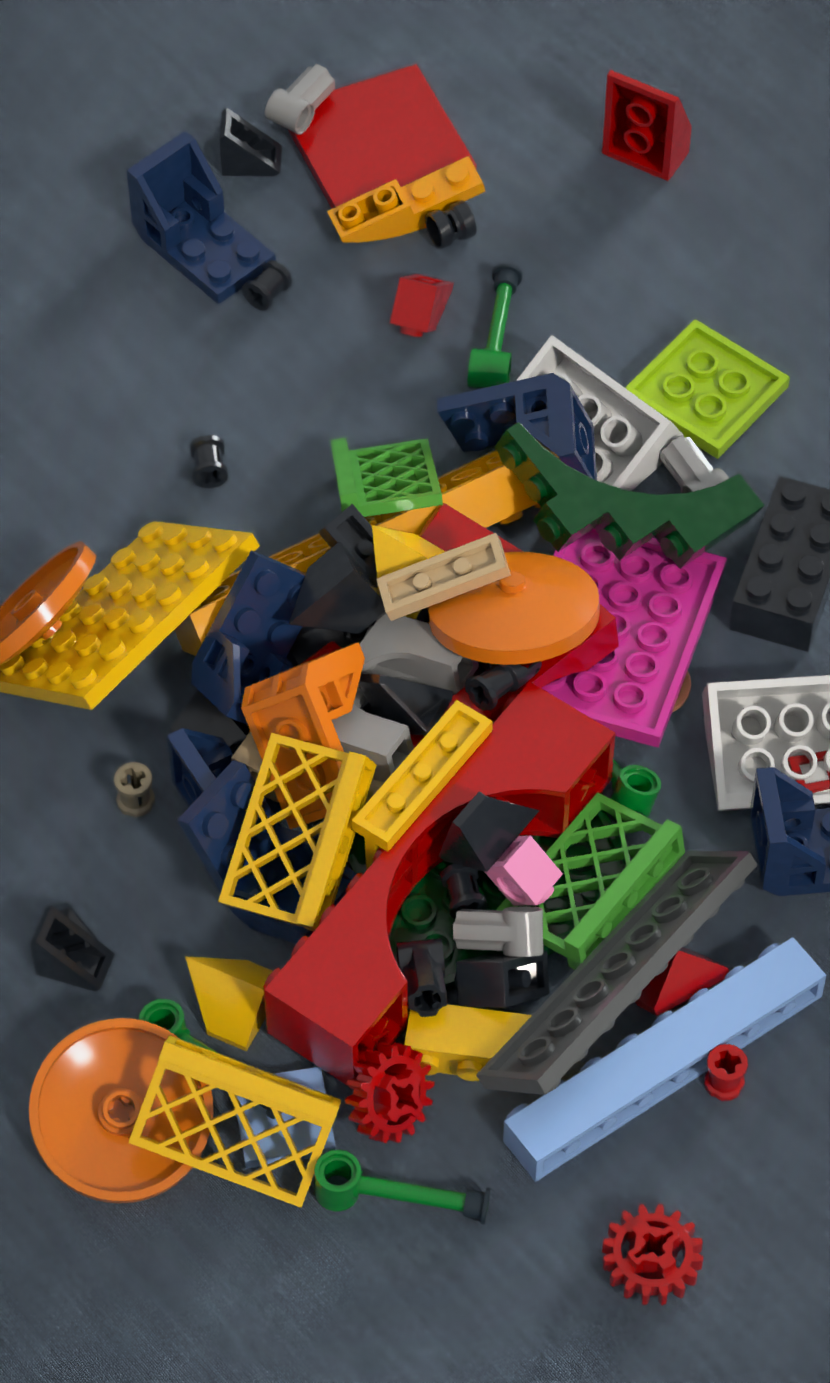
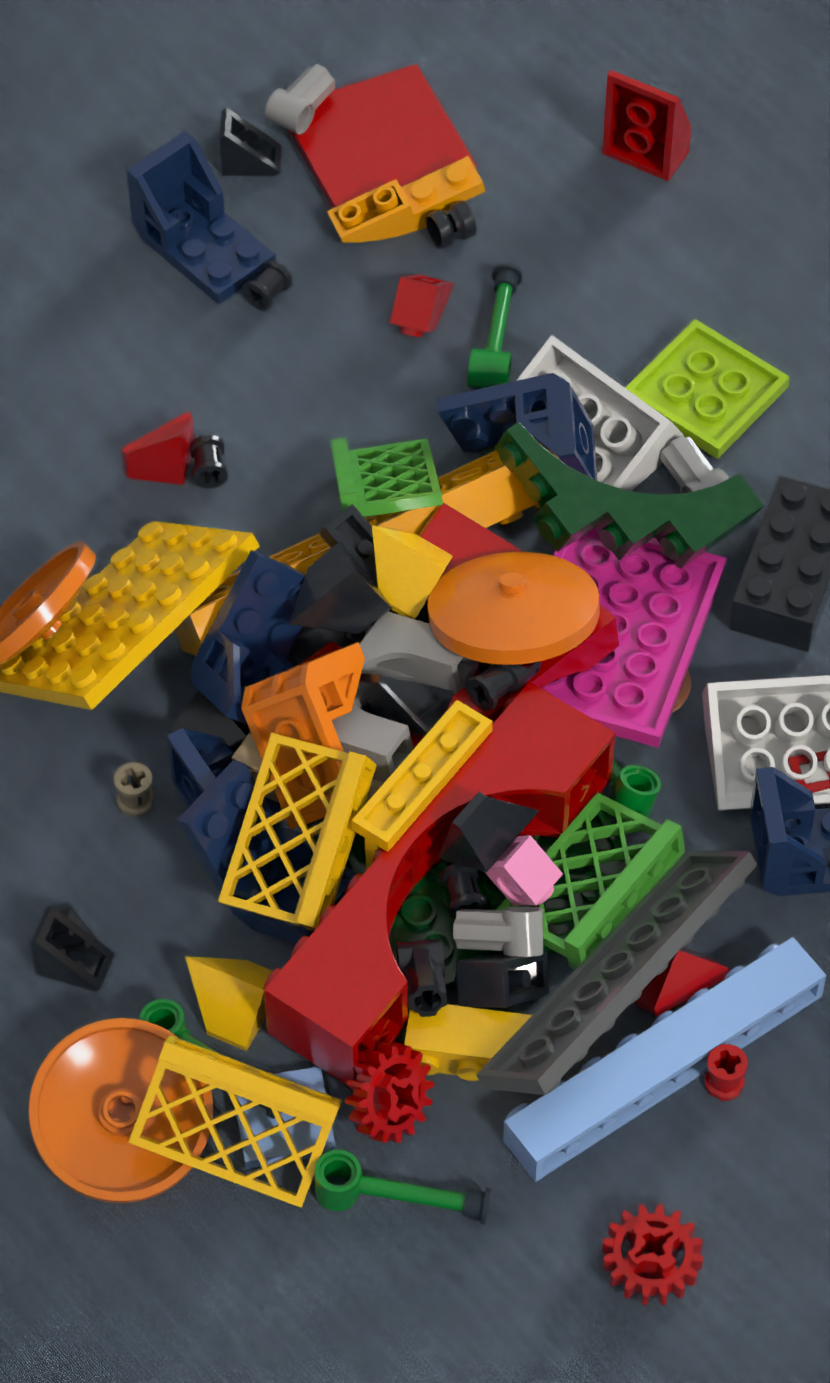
(161, 453): none -> red slope
(443, 576): tan plate -> none

